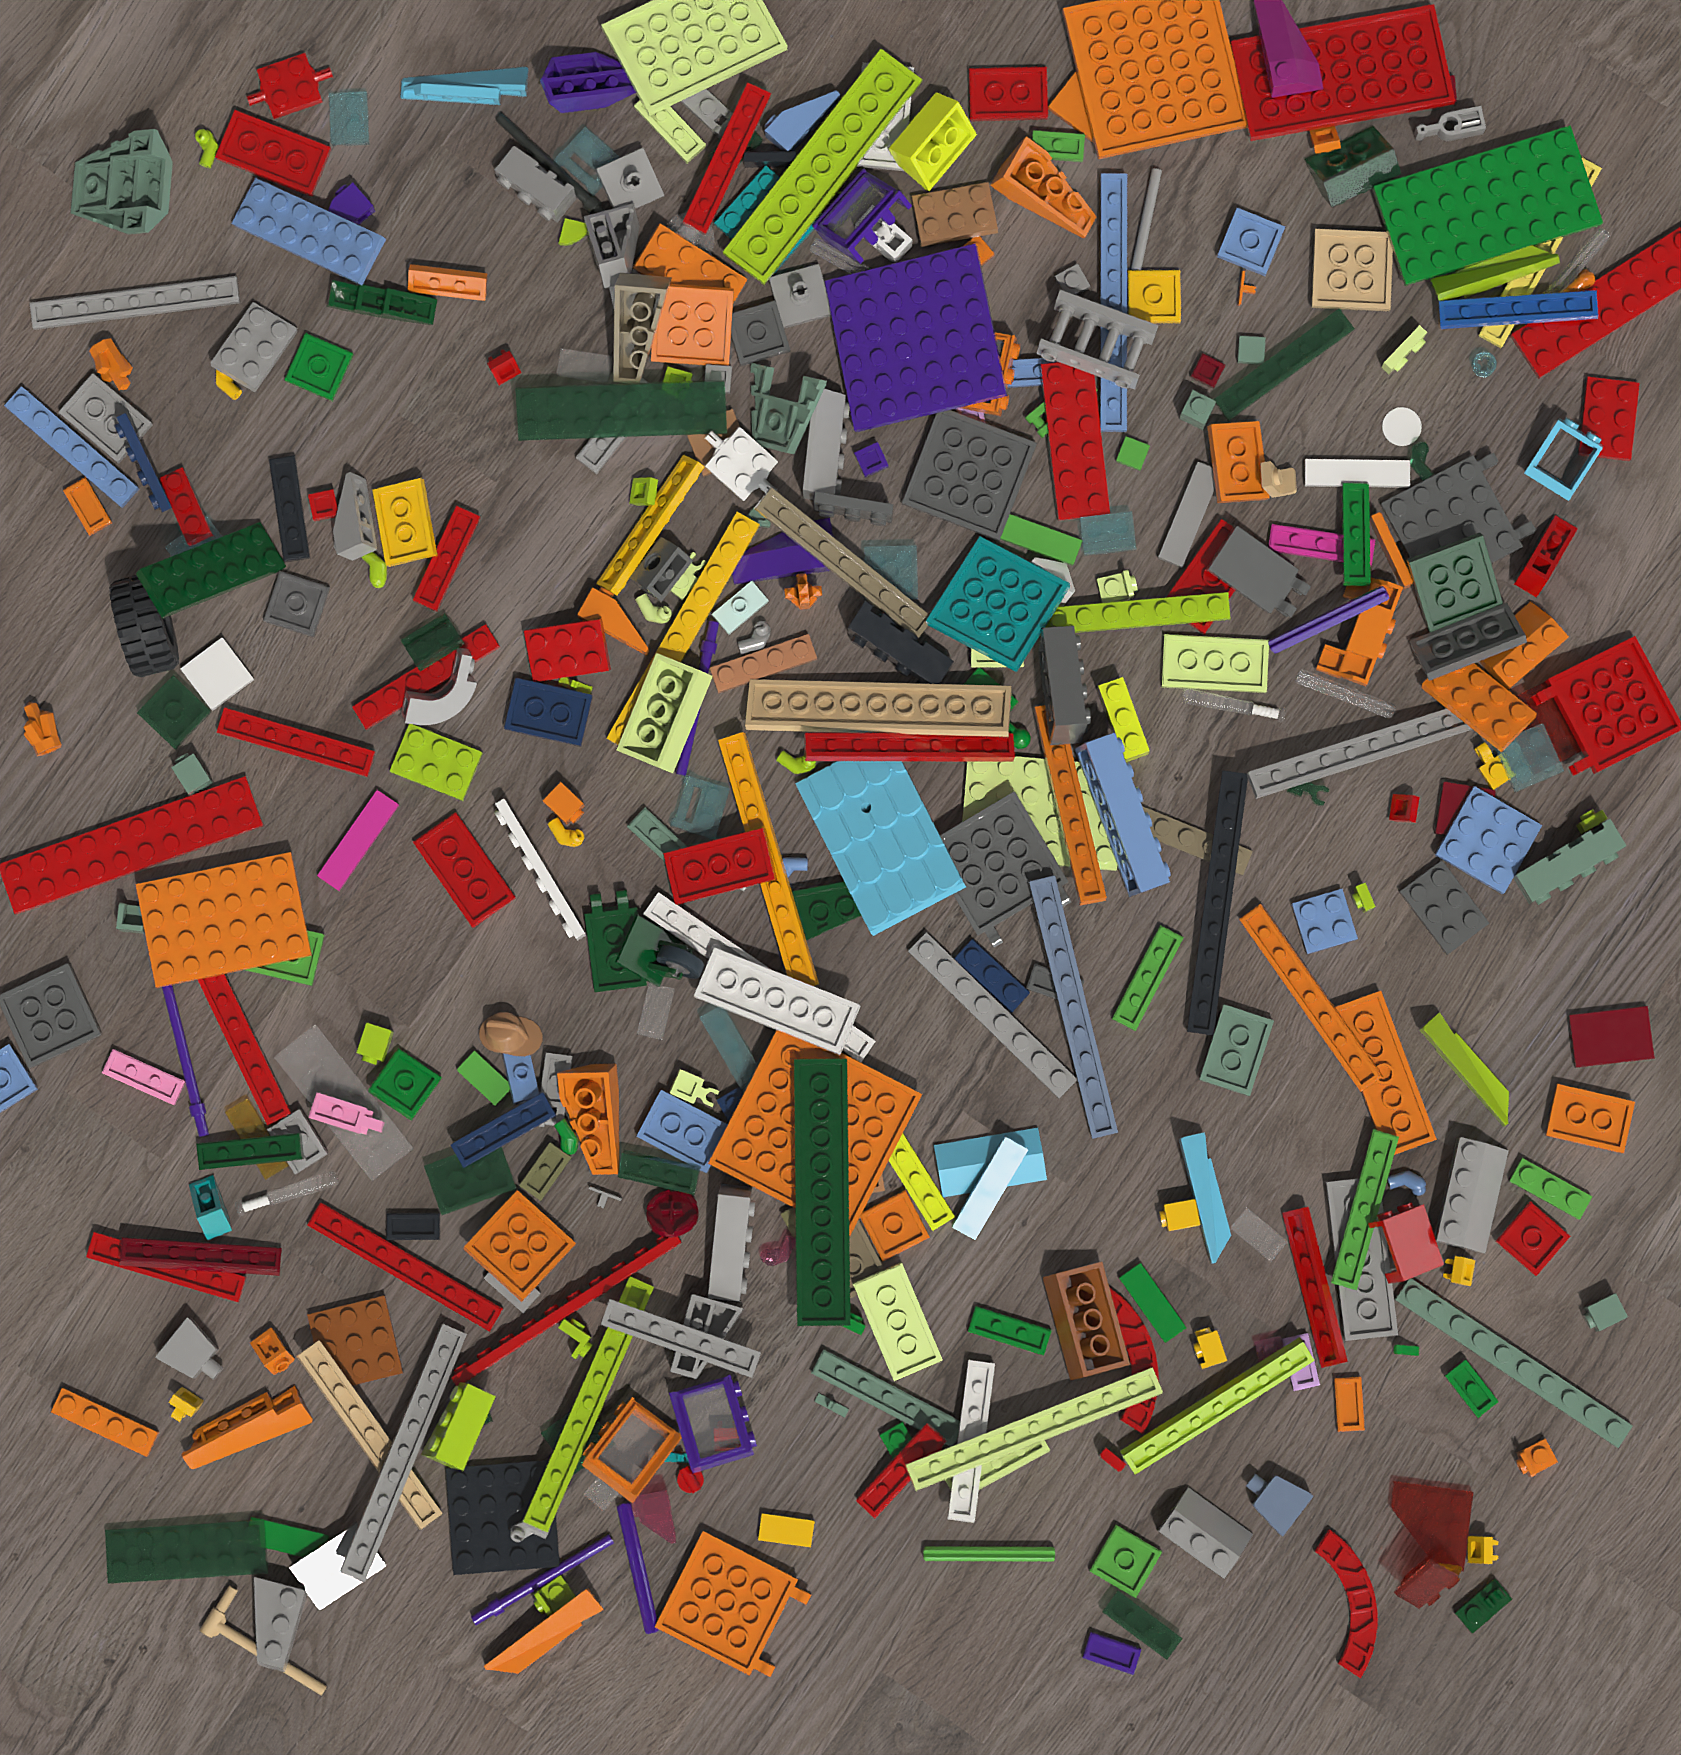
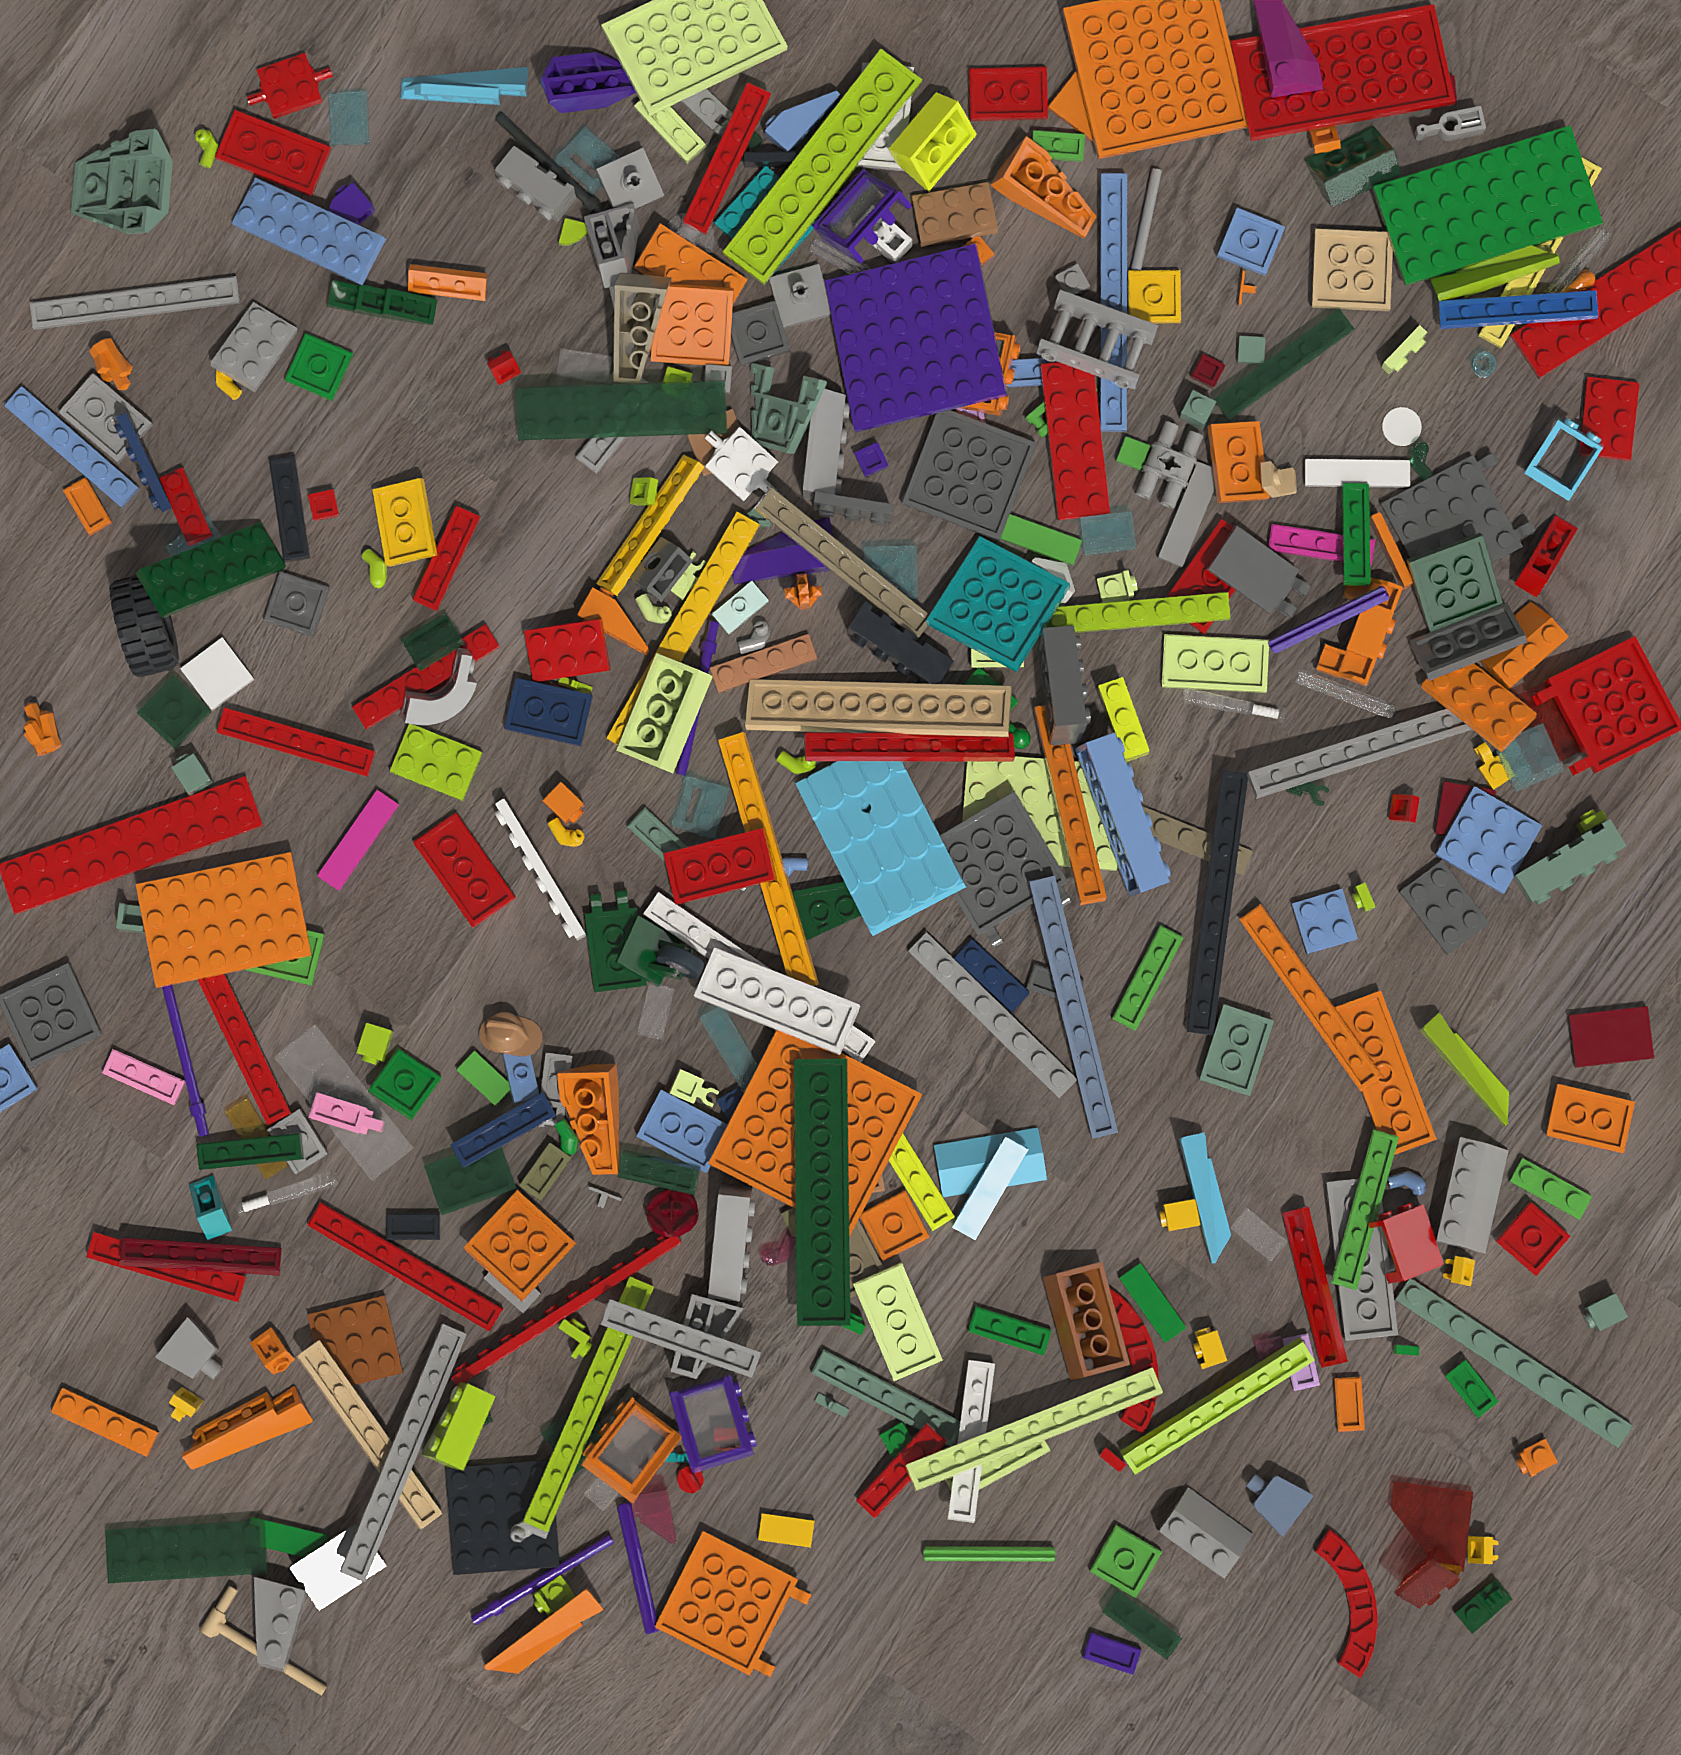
(354, 522): light grey slope -> none
(1176, 477): none -> light grey pin

